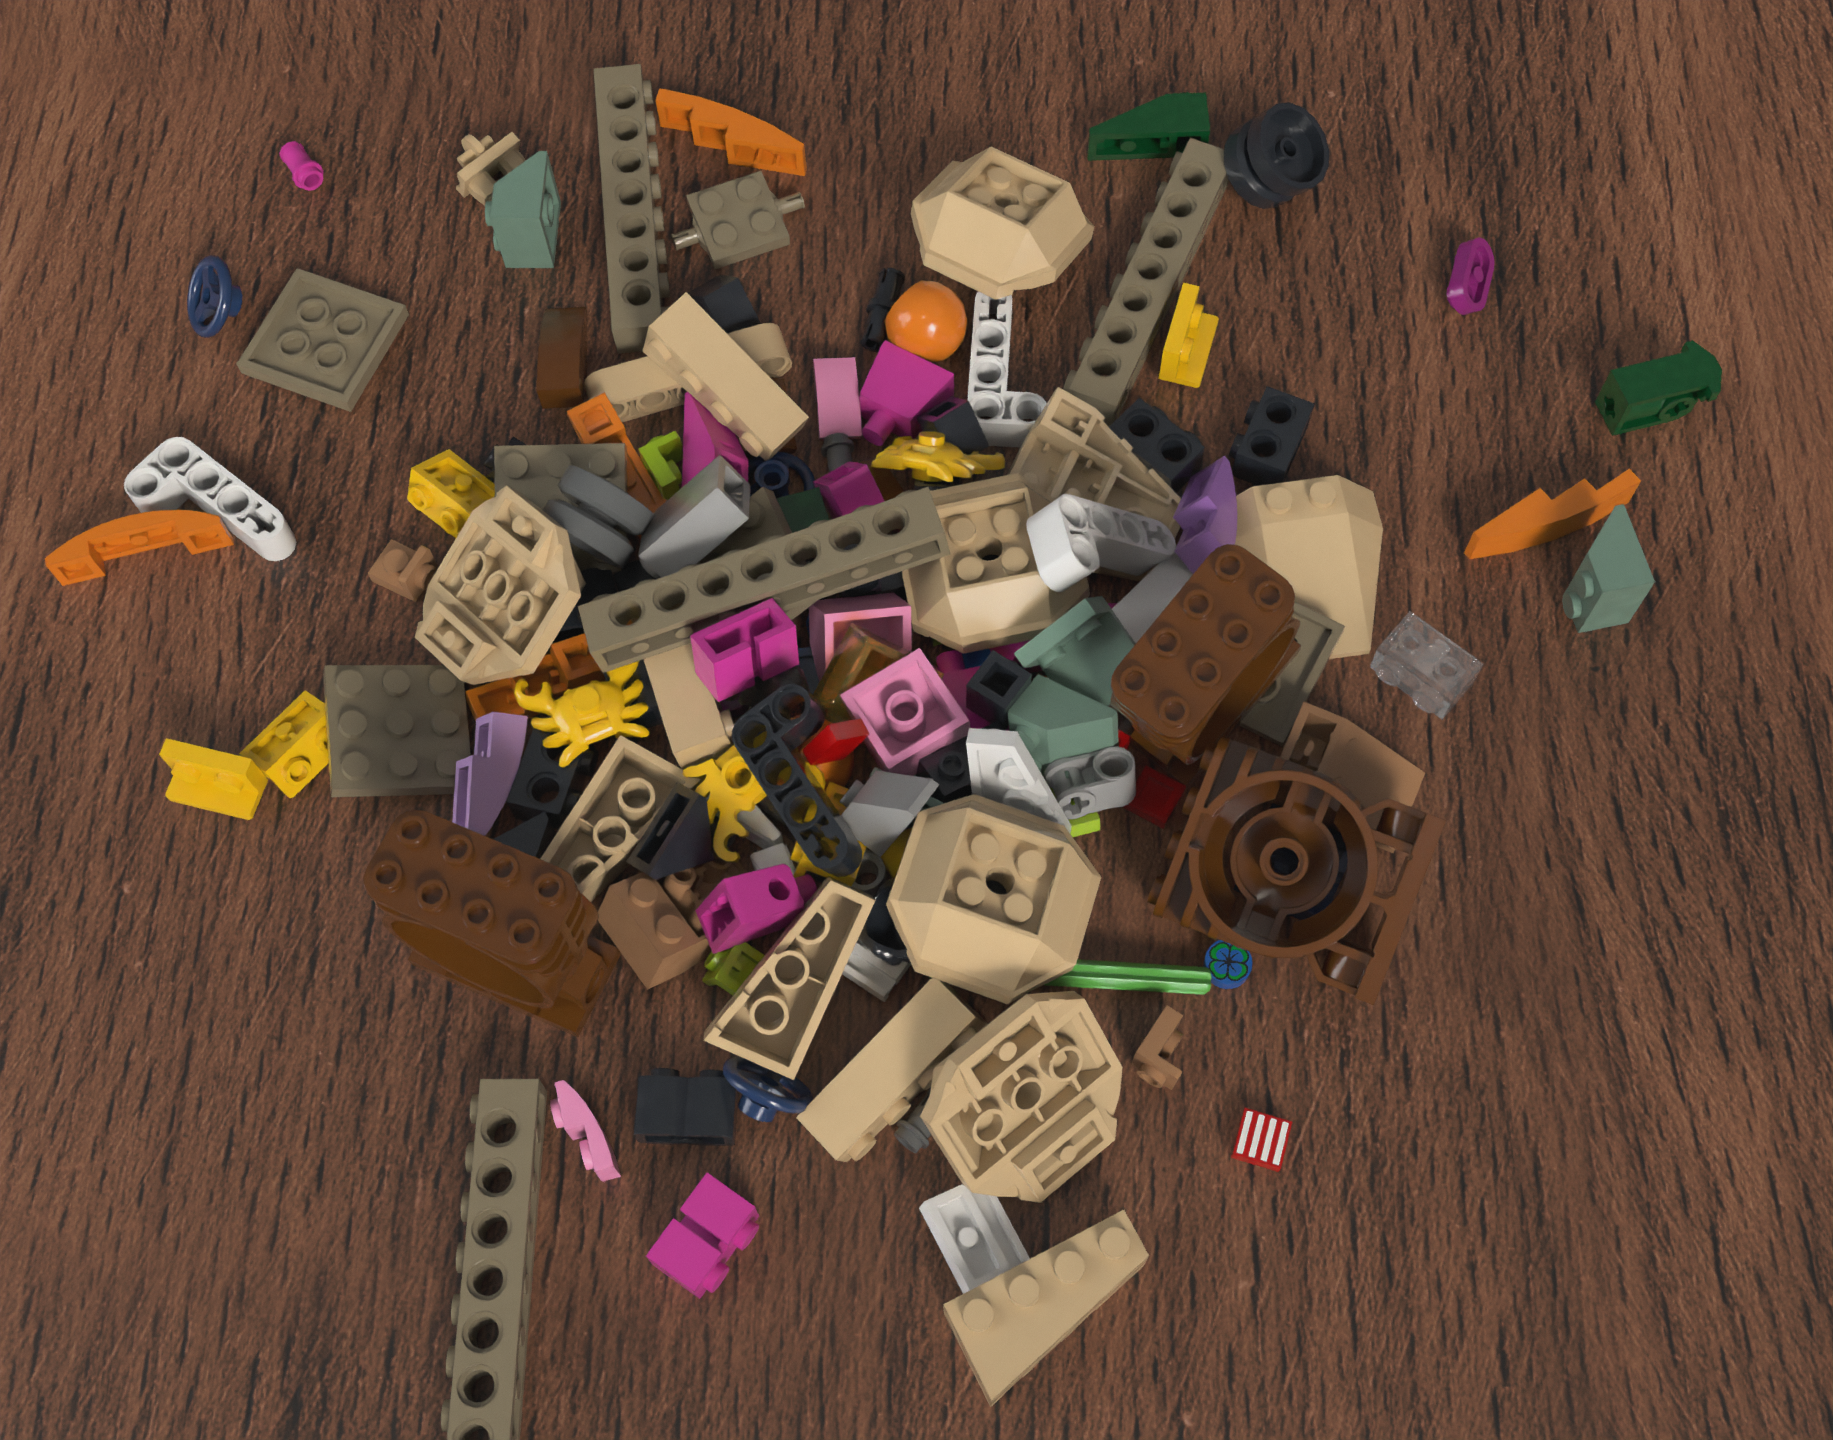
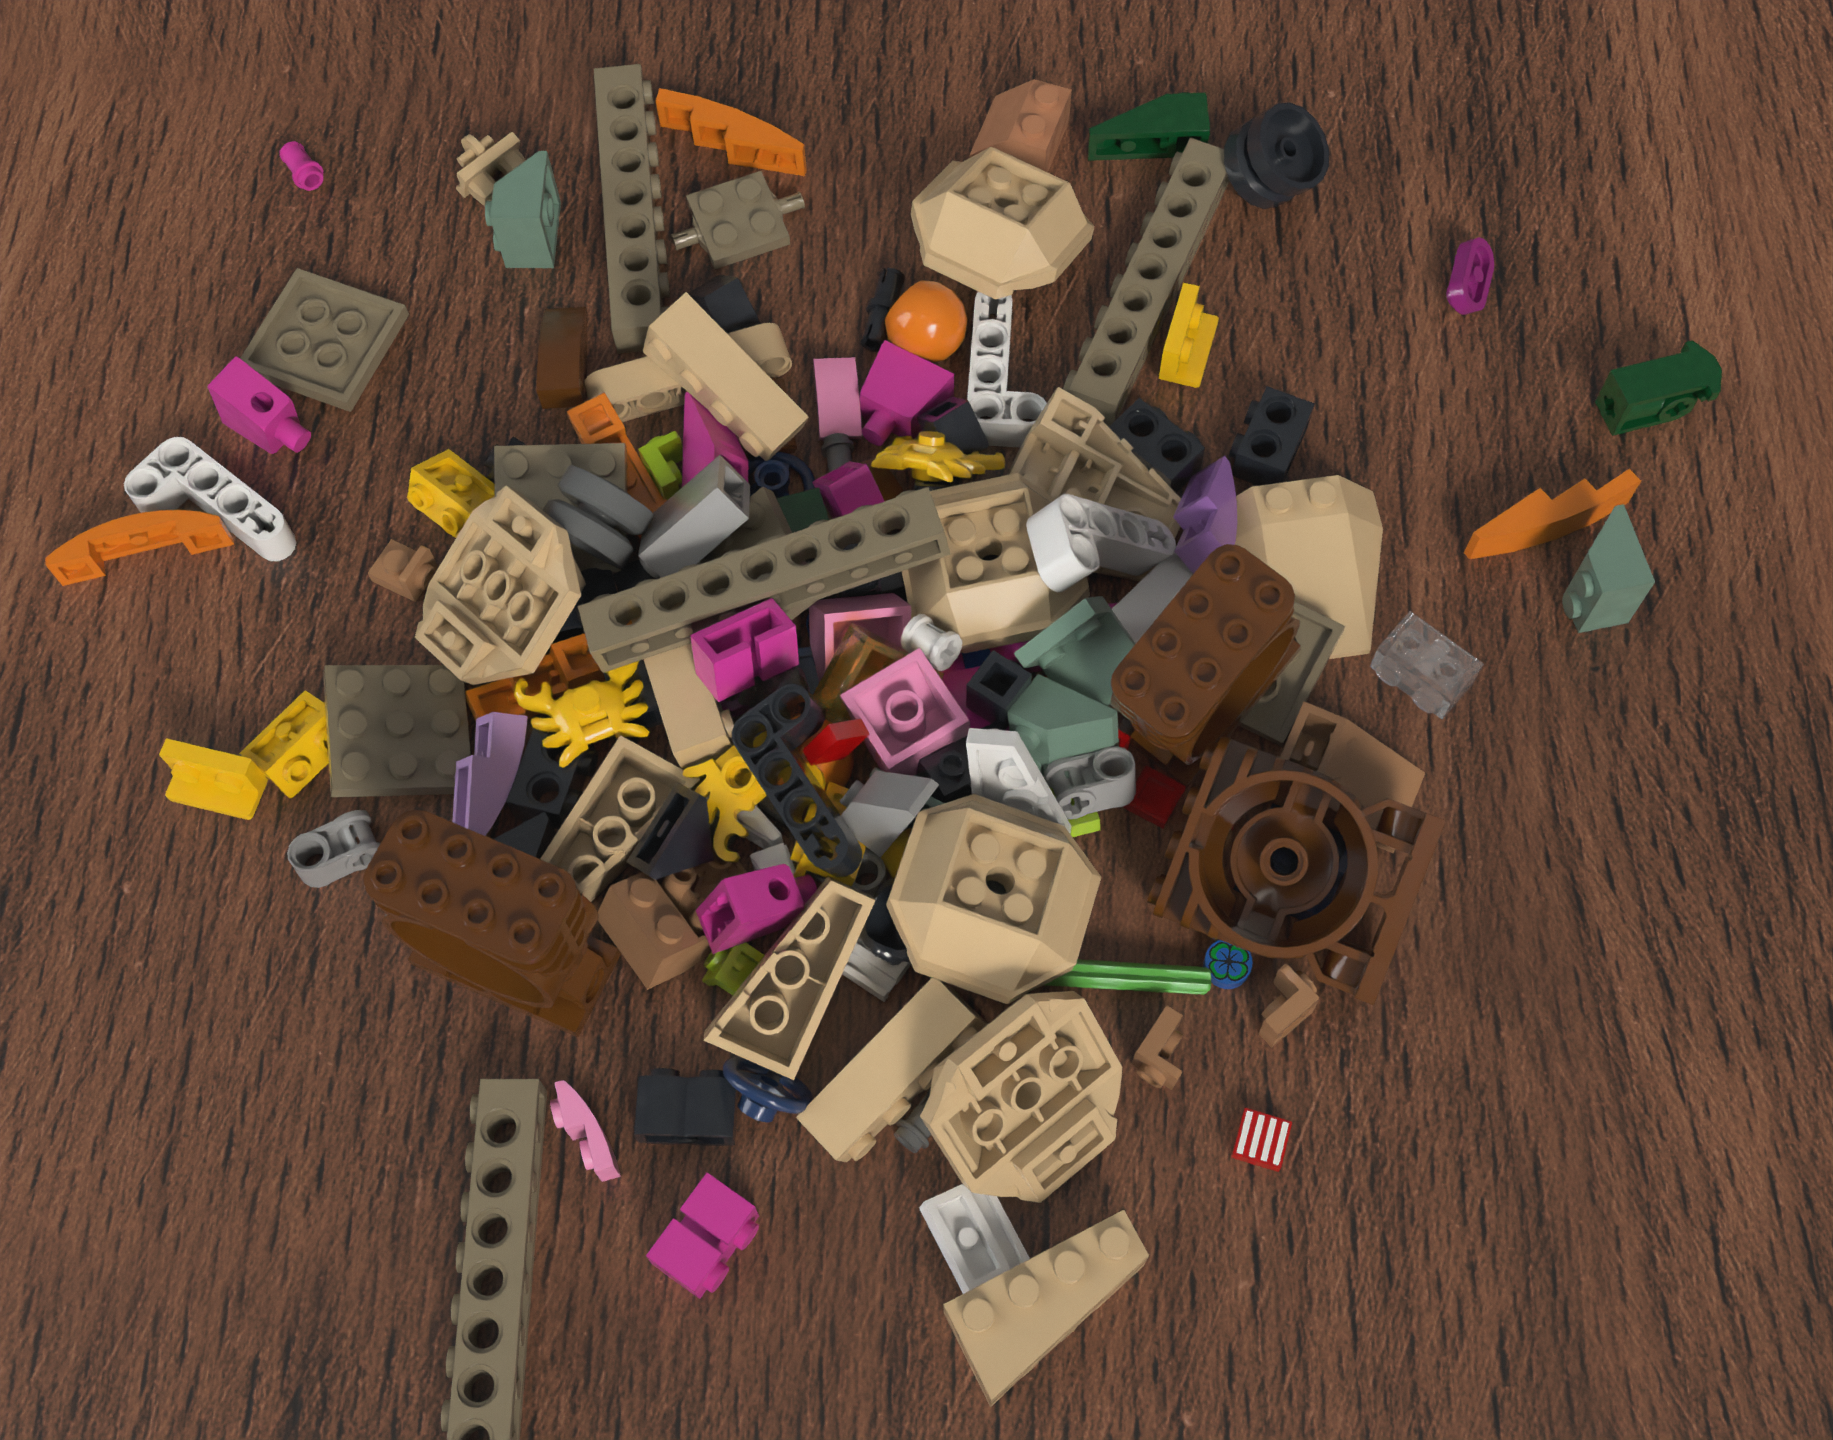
(217, 296): dark blue piece -> none
(257, 409): none -> dark pink torso
(338, 847): none -> light grey piece
(937, 645): none -> white bush
(1027, 123): none -> nougat slope
(1285, 1014): none -> medium nougat bracket

